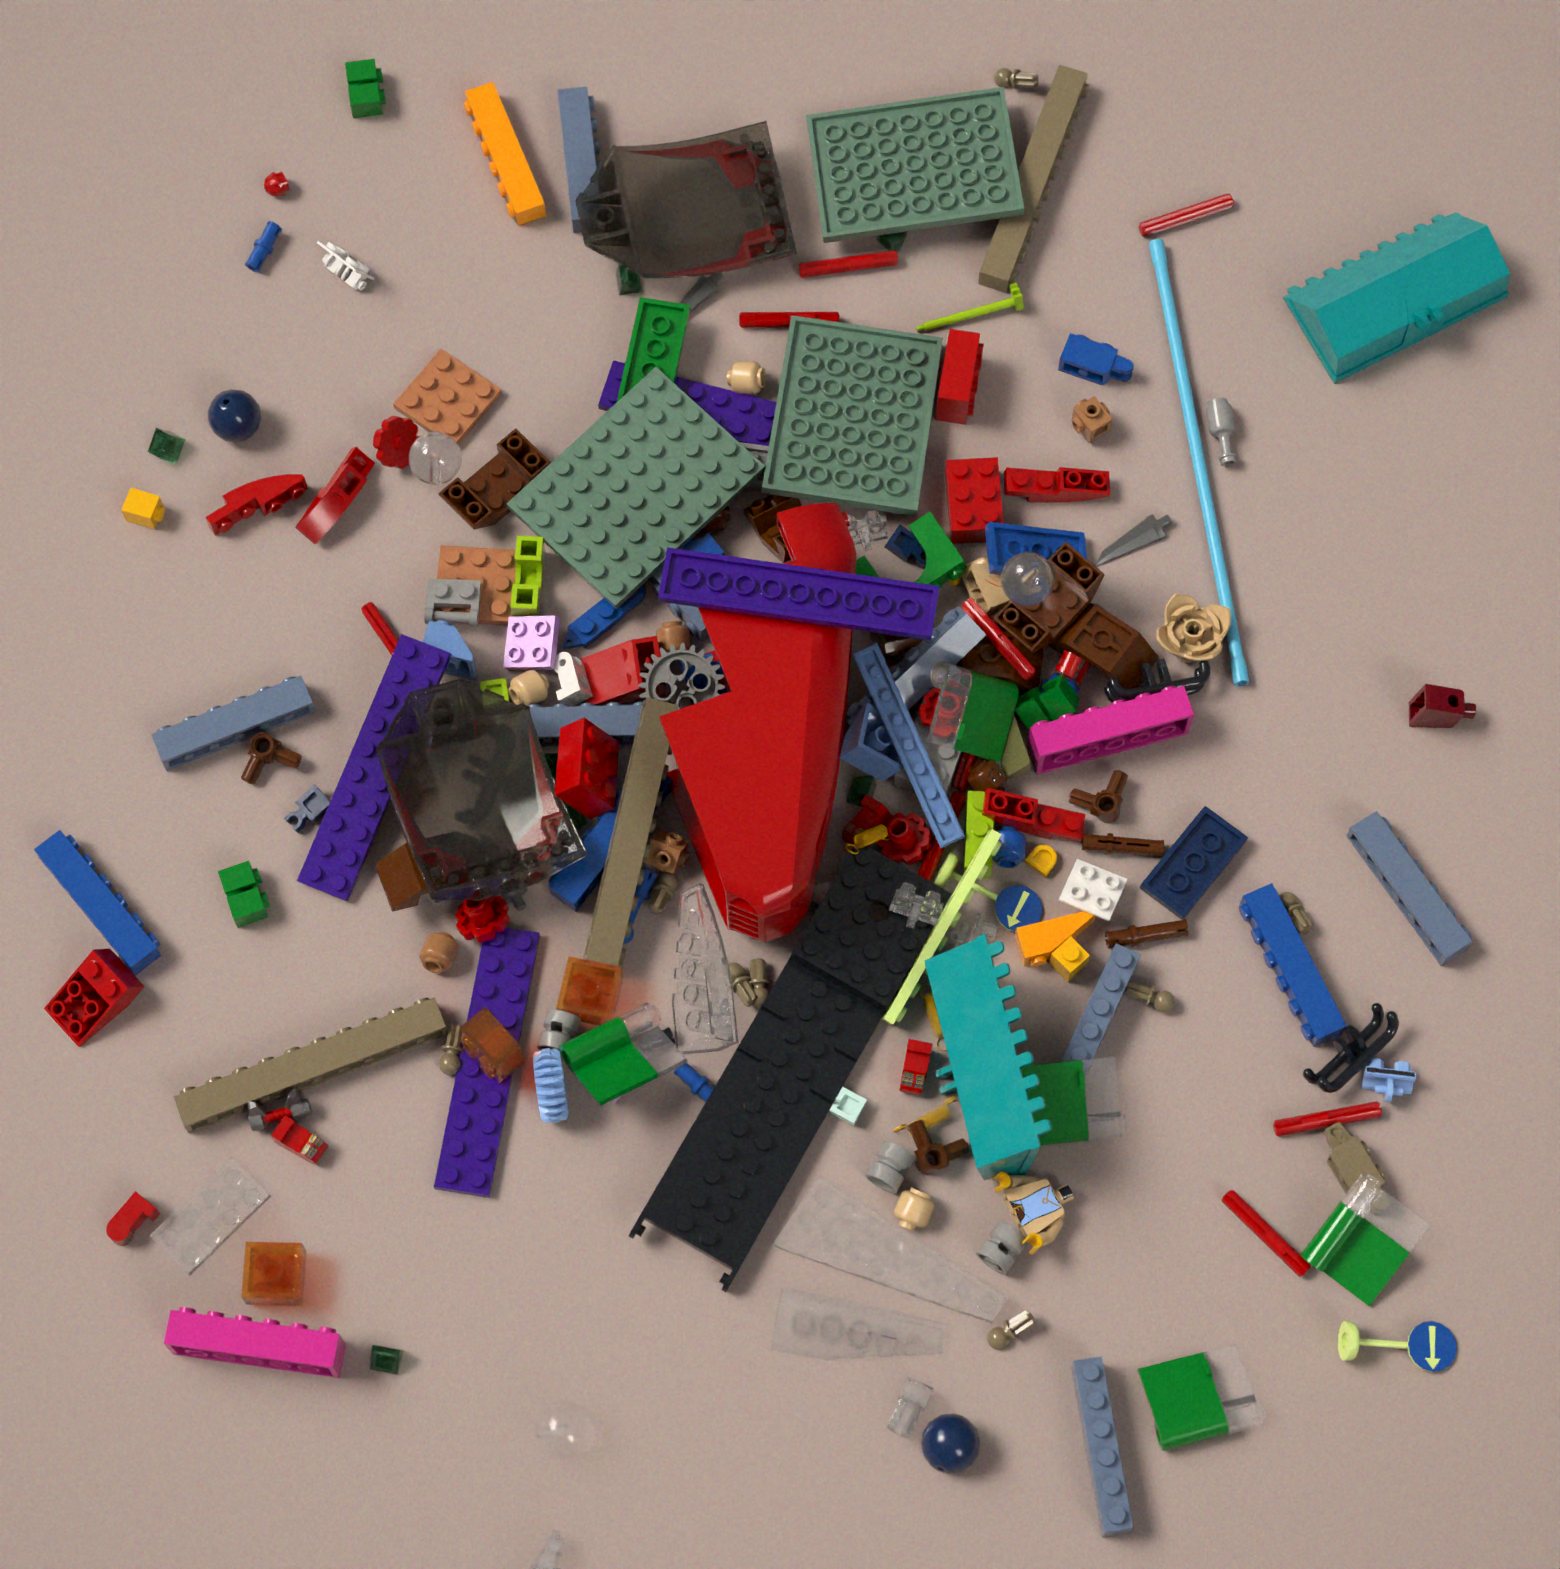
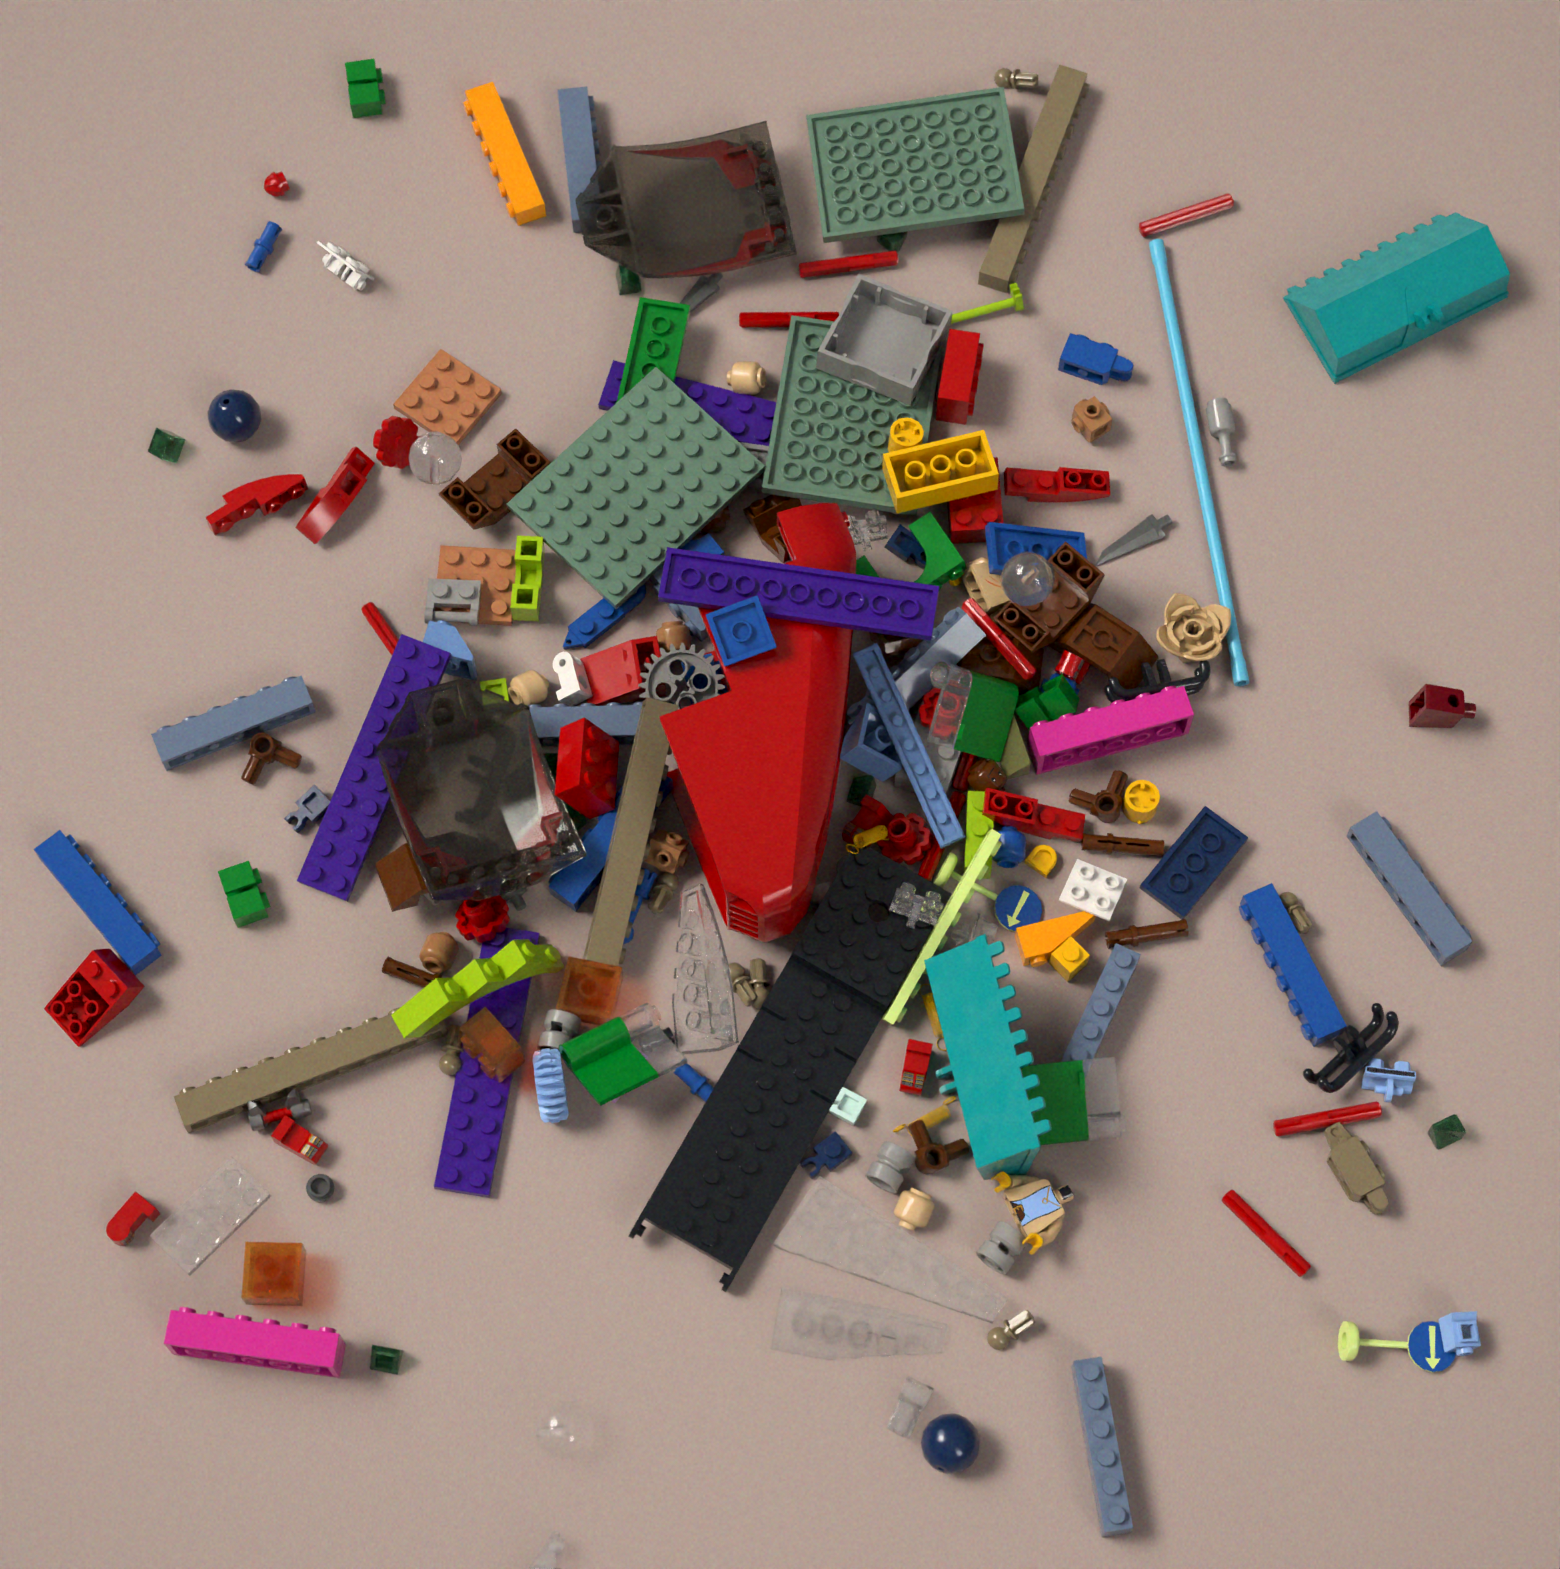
(143, 508): yellow brick -> none
(320, 1187): none -> dark grey plate
(394, 969): none -> reddish brown pin
(480, 977): none -> lime arch
(531, 642): plate -> none
(741, 631): none -> blue plate
(830, 1153): none -> dark blue plate
(884, 339): none -> light grey tile
(905, 434): none -> yellow piece
(940, 471): none -> yellow brick
(1140, 801): none -> yellow piece
(1162, 1001): dark tan axle -> none
(1200, 1397): green door -> none
(1365, 1239): green door -> none
(1446, 1131): none -> clear green slope
(1460, 1332): none -> light blue window

